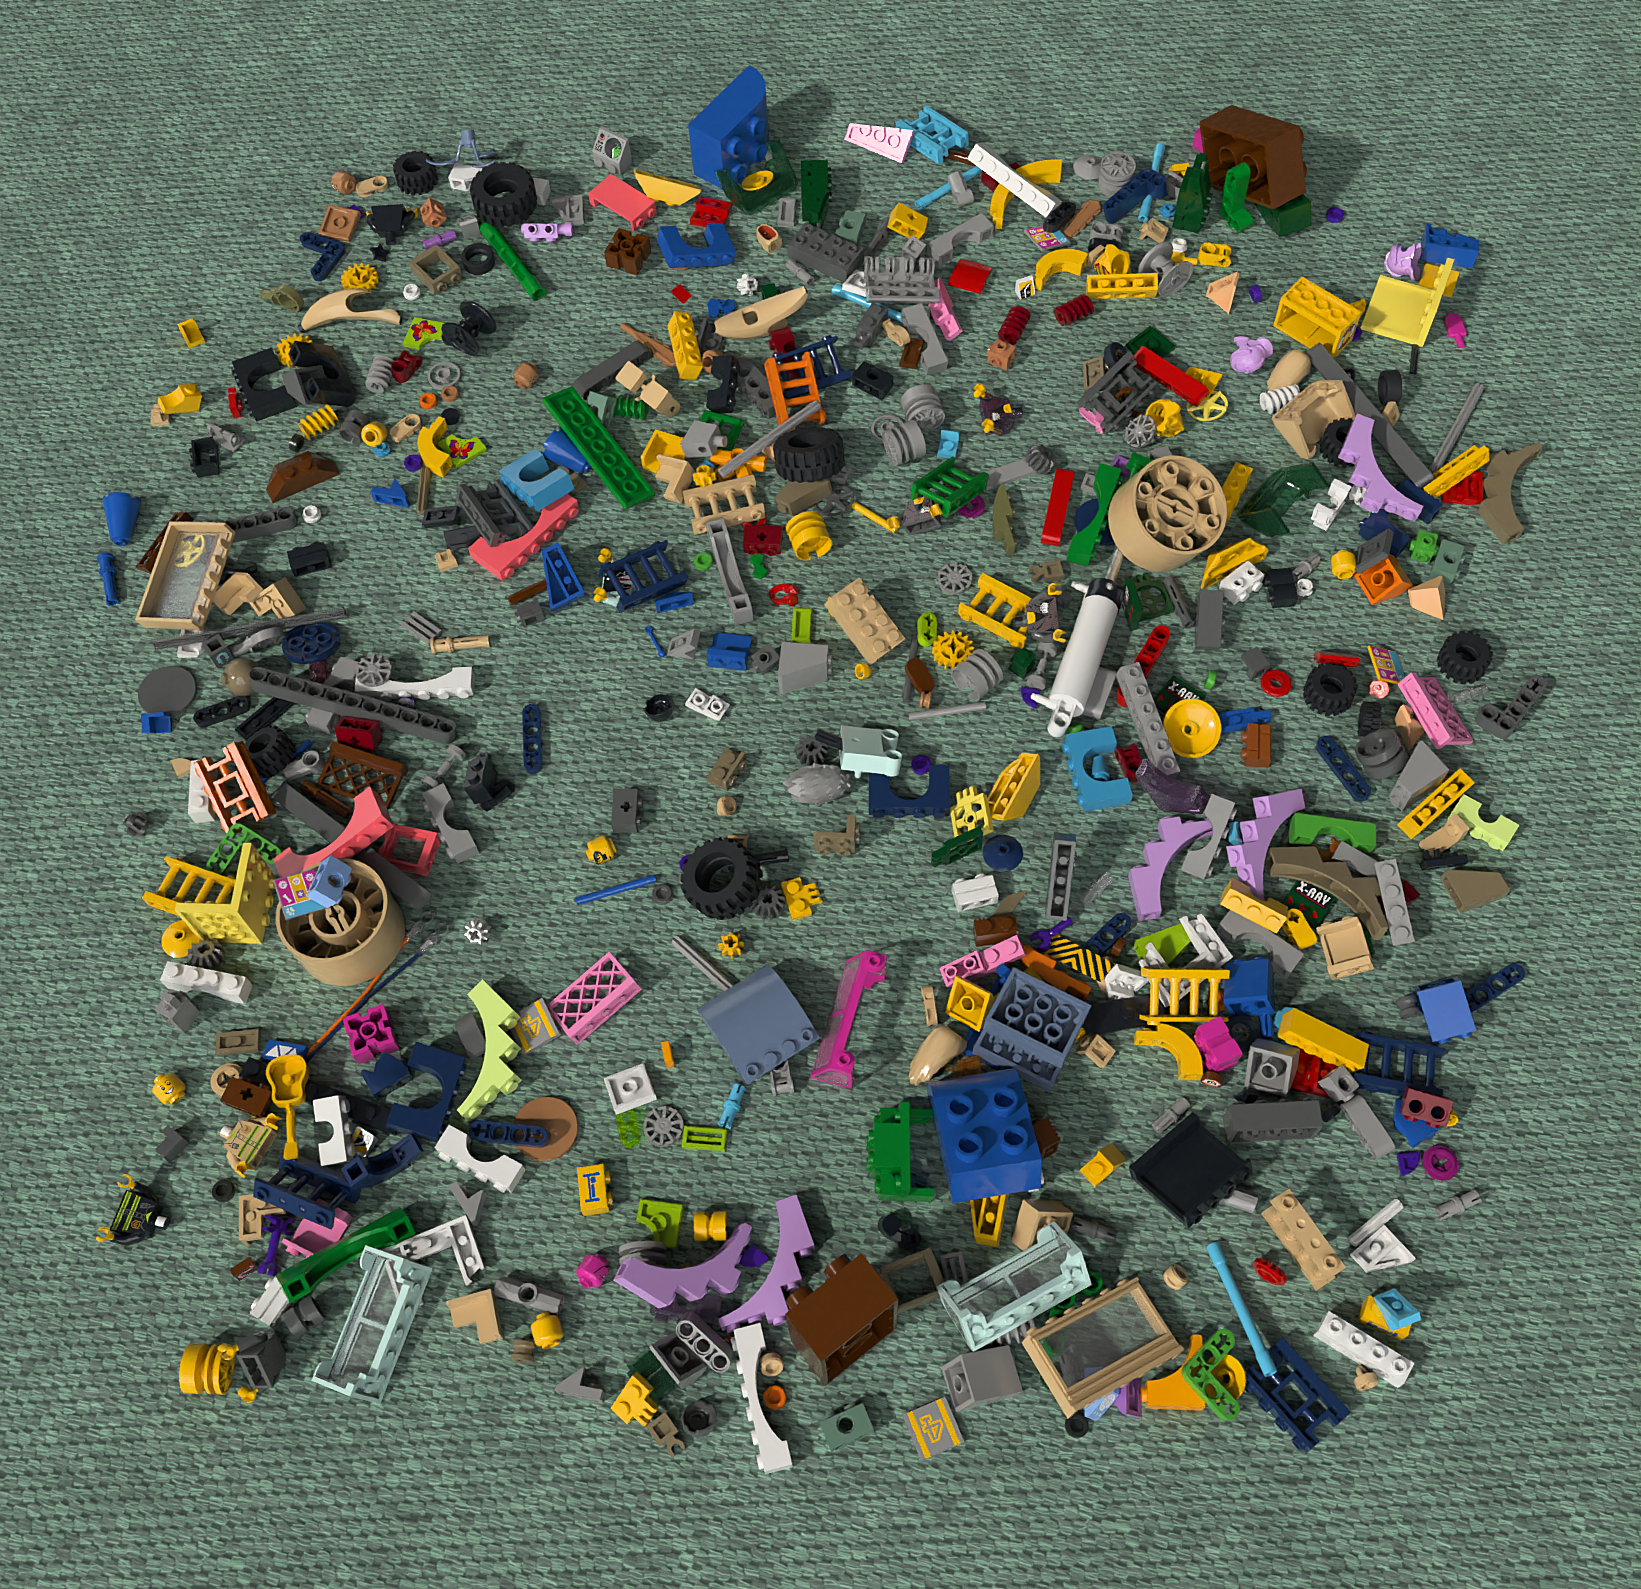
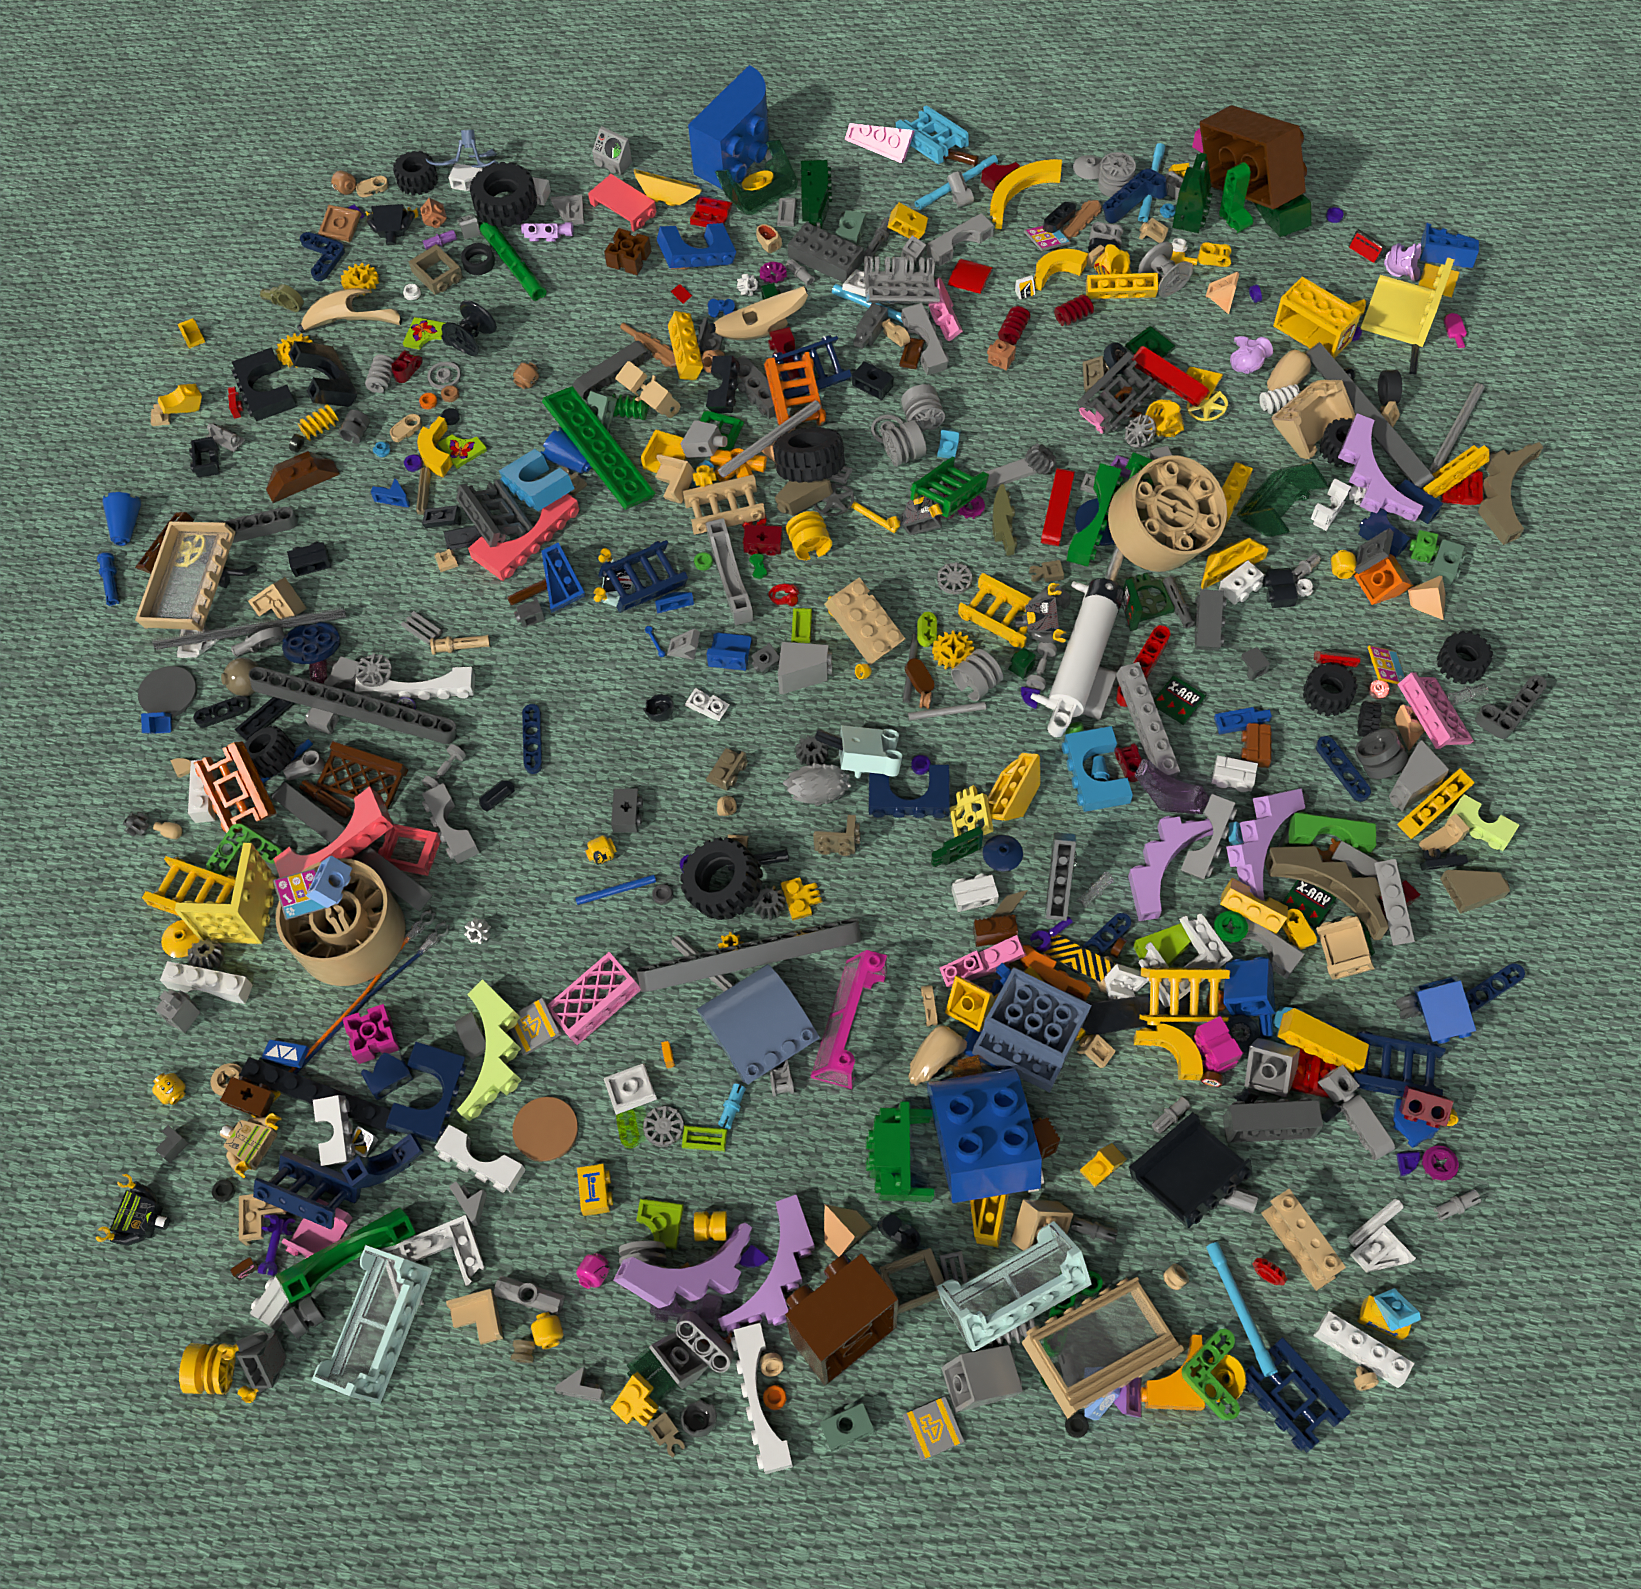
(168, 829): none -> tan cylinder
(217, 651): dark grey brick -> none
(234, 591): tan panel -> none
(238, 1042): dark tan plate -> none
(288, 1080): yellow piece -> none
(298, 381): dark grey slope -> none
(311, 514): white plate -> none
(358, 733): dark red brick -> none
(374, 433): yellow head -> none
(379, 253): black piece -> none
(480, 778): black hinge -> none
(509, 1135): dark blue beam -> none
(748, 955): none -> dark grey beam
(776, 267): none -> magenta gear
(843, 1228): none -> light nougat slope
(993, 165): white arch -> none
(996, 412): torso -> none
(1203, 724): yellow dish -> none
(1210, 679): bright green tile -> none
(1234, 773): none -> white brick
(1237, 922): none -> green gear
(1277, 675): red piece -> none
(1367, 246): none -> red slope

